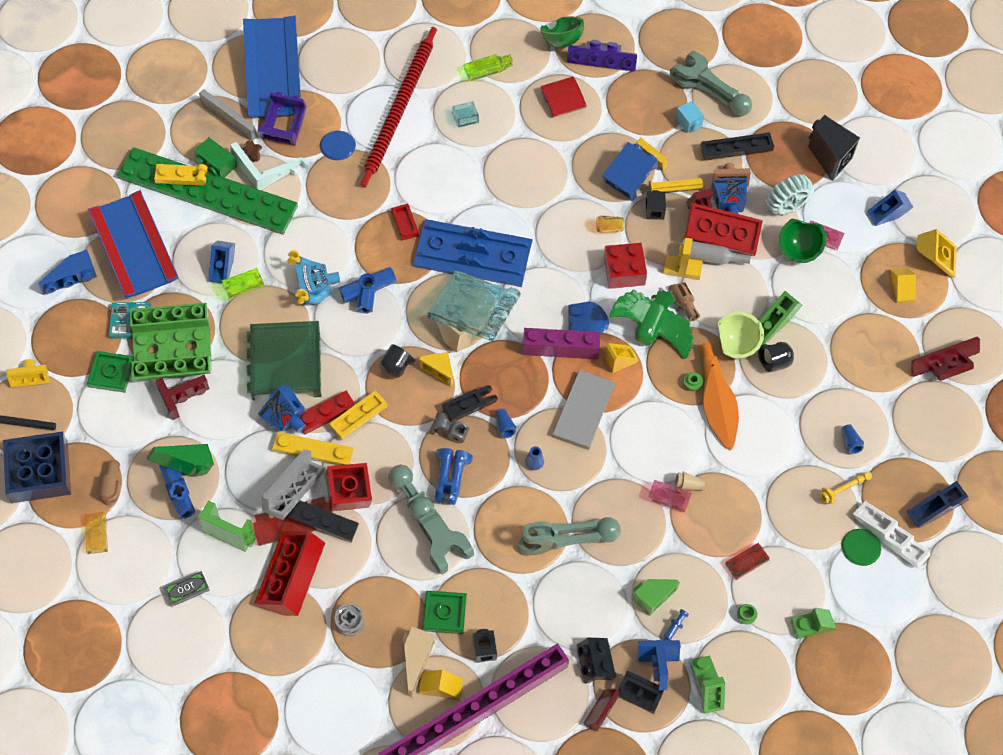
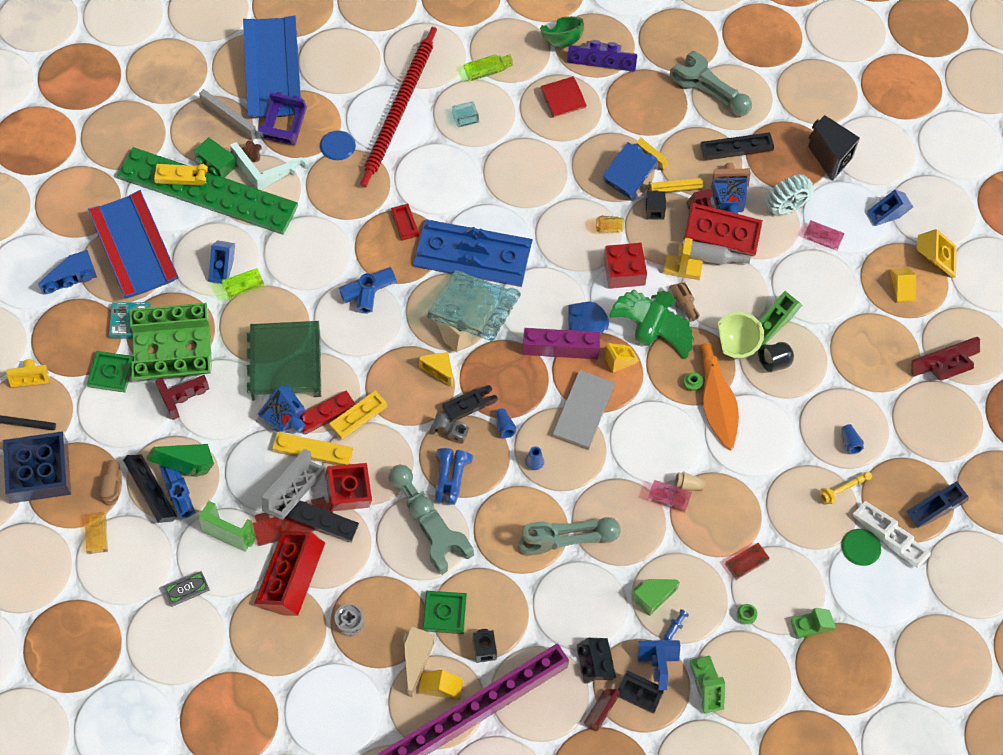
(149, 488): none -> black plate
(312, 279): dark azure torso -> none
(395, 361): black helmet -> none
(689, 117): medium azure brick -> none
(802, 240): green cylinder -> none

